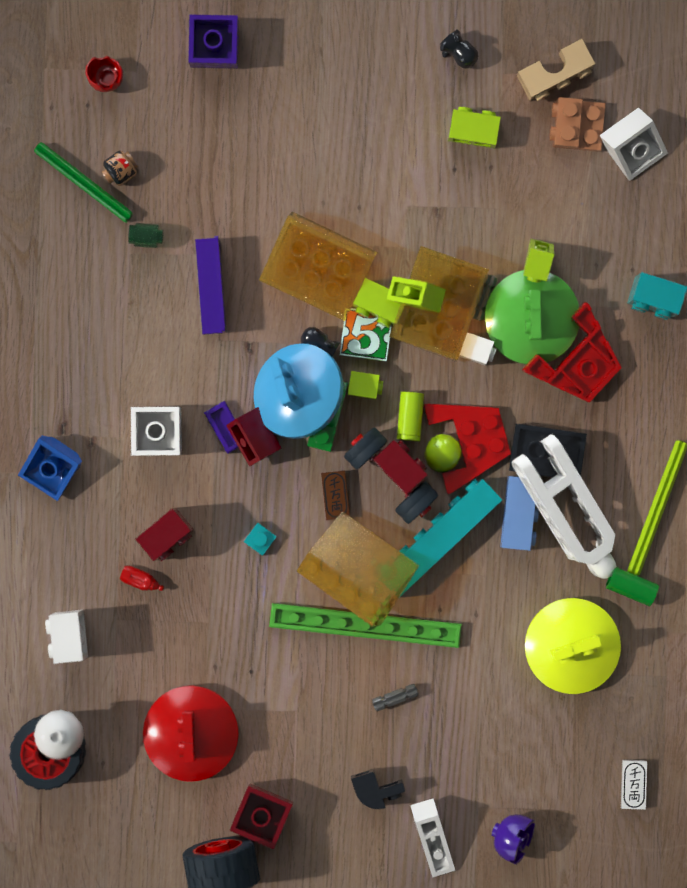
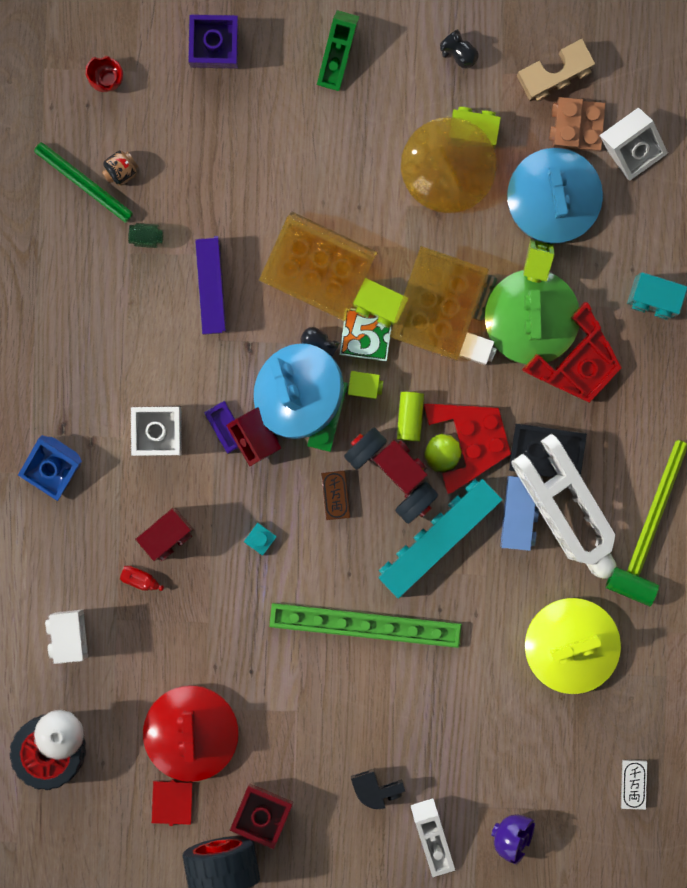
(172, 802): none -> red piece
(338, 50): none -> green slope
(358, 569): clear yellow slope -> none
(395, 697): dark grey axle -> none
(416, 294): lime slope -> none
(448, 164): none -> clear yellow bracket
(554, 195): none -> dark azure bracket

